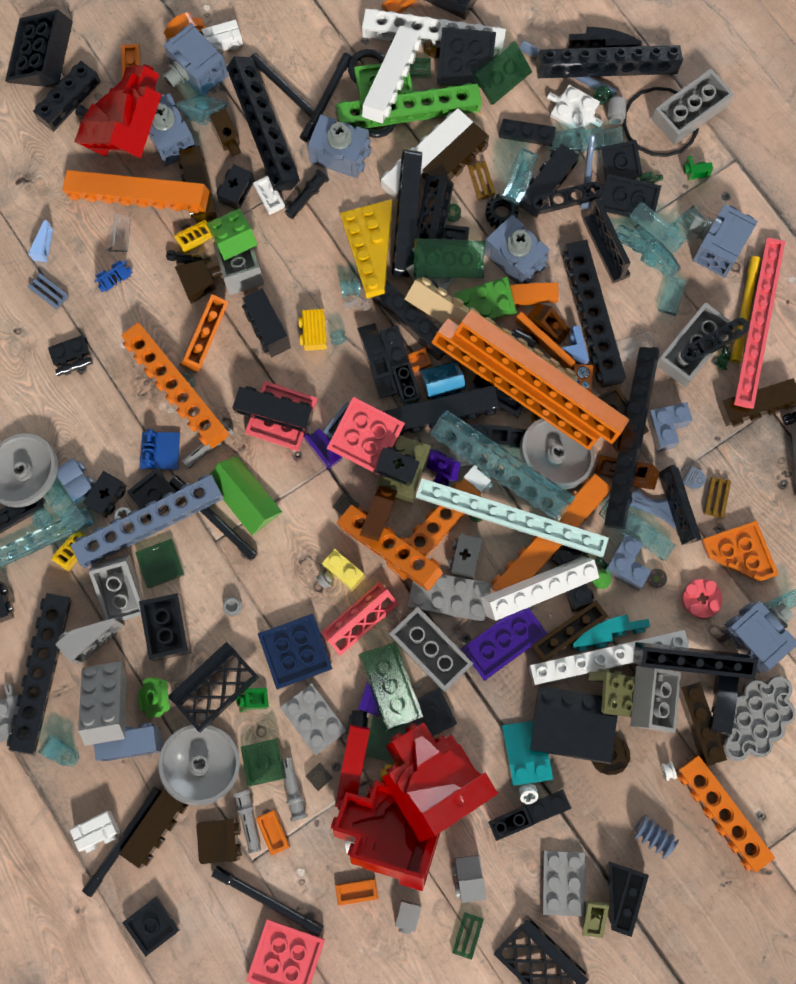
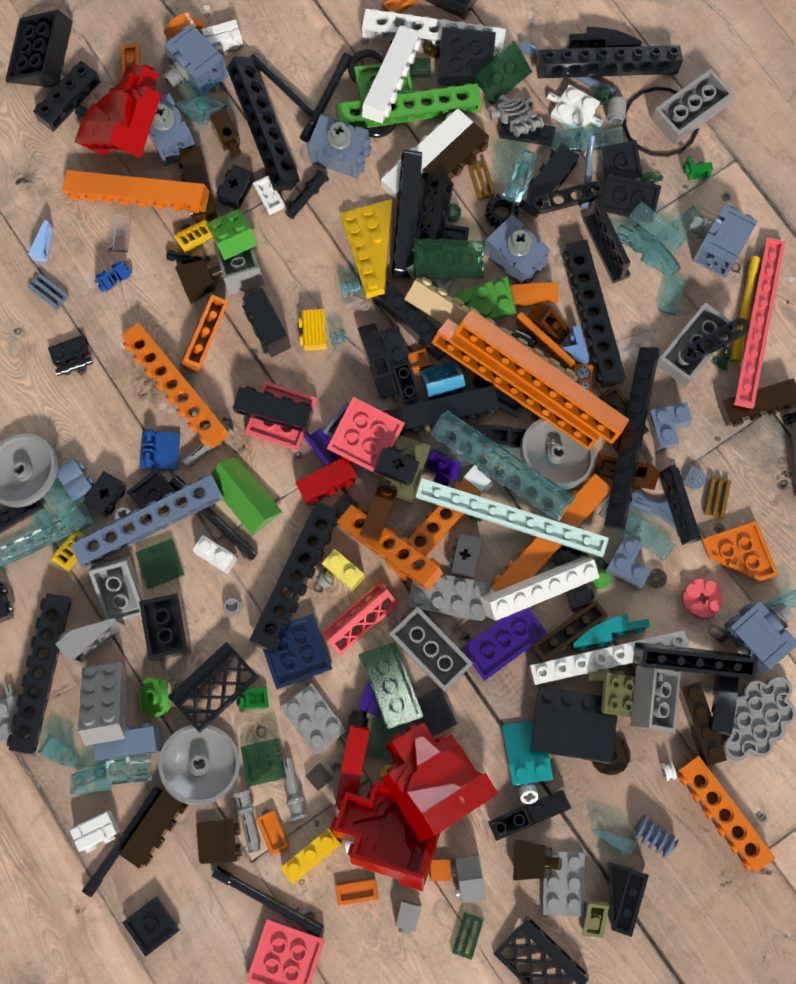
(108, 773): none -> clear light blue slope
(215, 554): none -> white brick
(310, 856): none -> yellow brick
(319, 514): none -> black brick
(326, 481): none -> red brick
(440, 870): none -> orange tile
(516, 114): none -> light grey piece
(533, 861): none -> dark brown torso
(619, 842): none -> clear light blue slope

